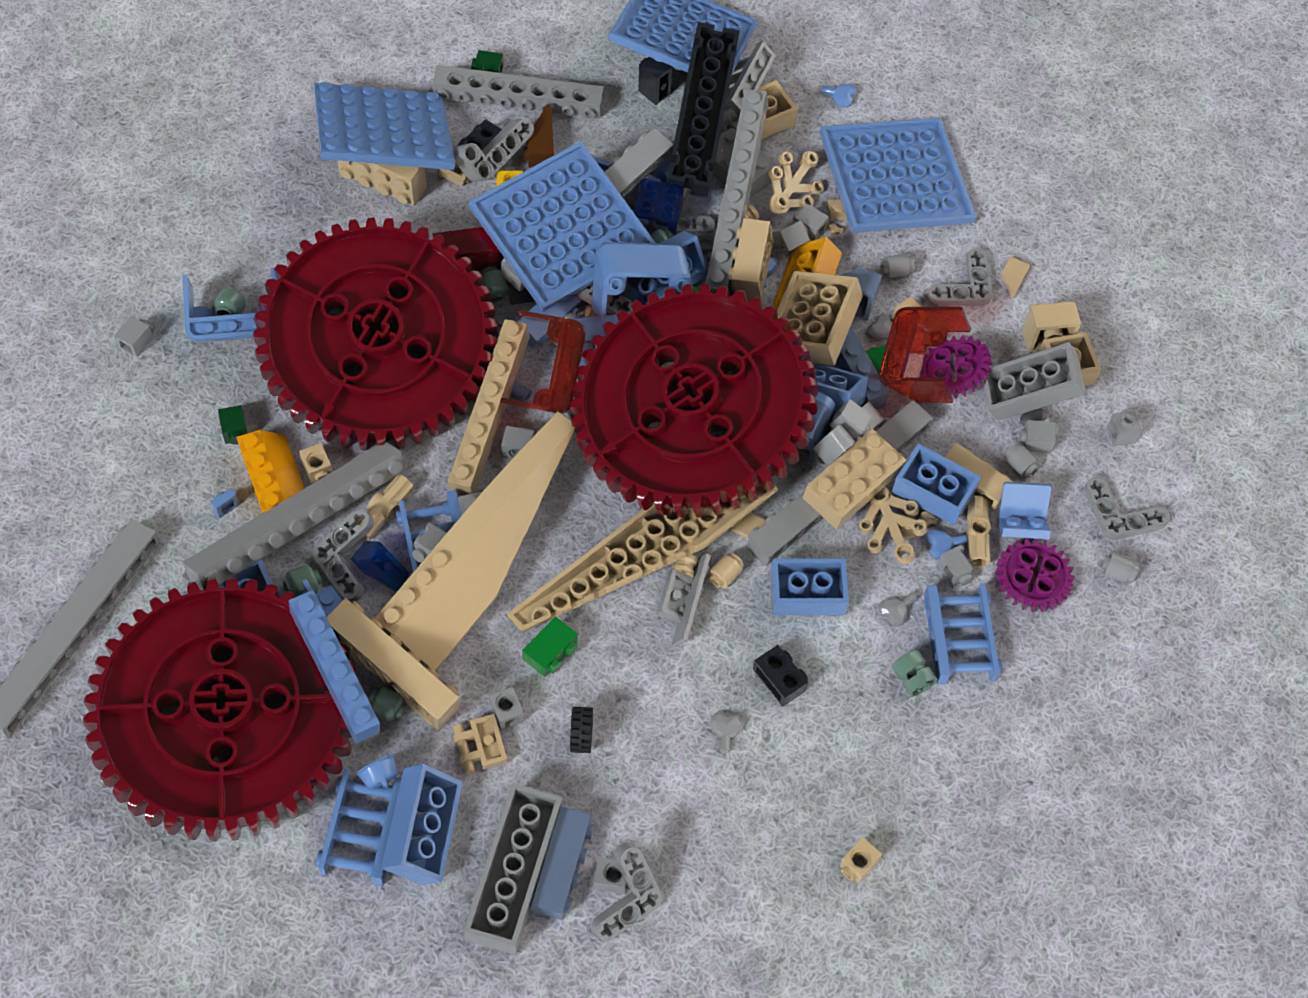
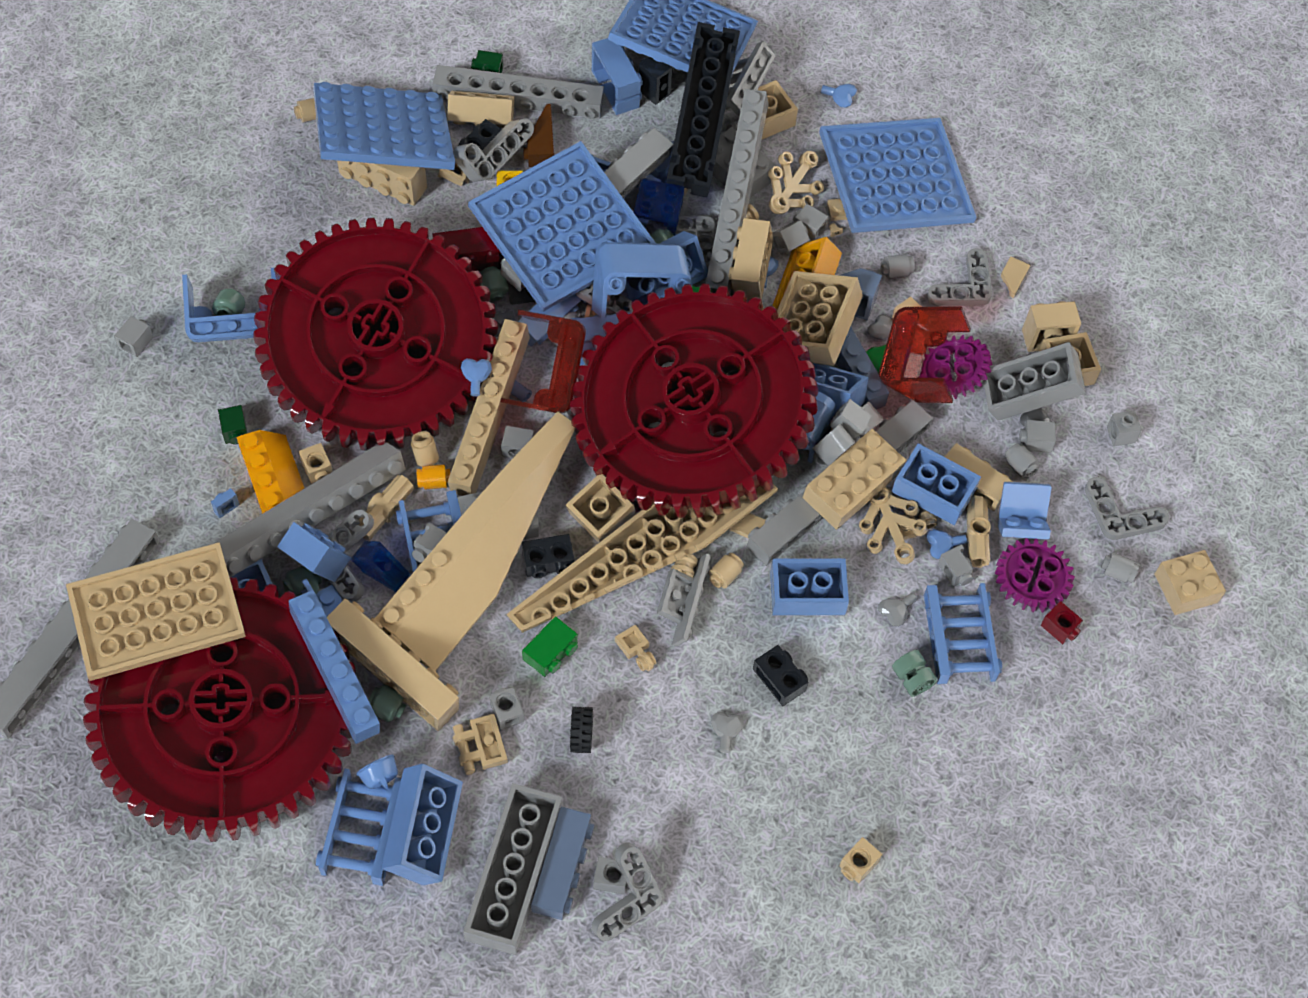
(154, 611): none -> tan plate
(305, 110): none -> tan brick
(315, 551): none -> medium blue brick
(424, 449): none -> tan brick
(432, 477): none -> light orange brick
(476, 373): none -> medium blue rock
(477, 107): none -> tan brick
(547, 549): none -> black brick
(600, 509): none -> tan brick
(612, 64): none -> medium blue piece
(634, 643): none -> tan plate
(1062, 614): none -> dark red brick
(1189, 582): none -> tan brick

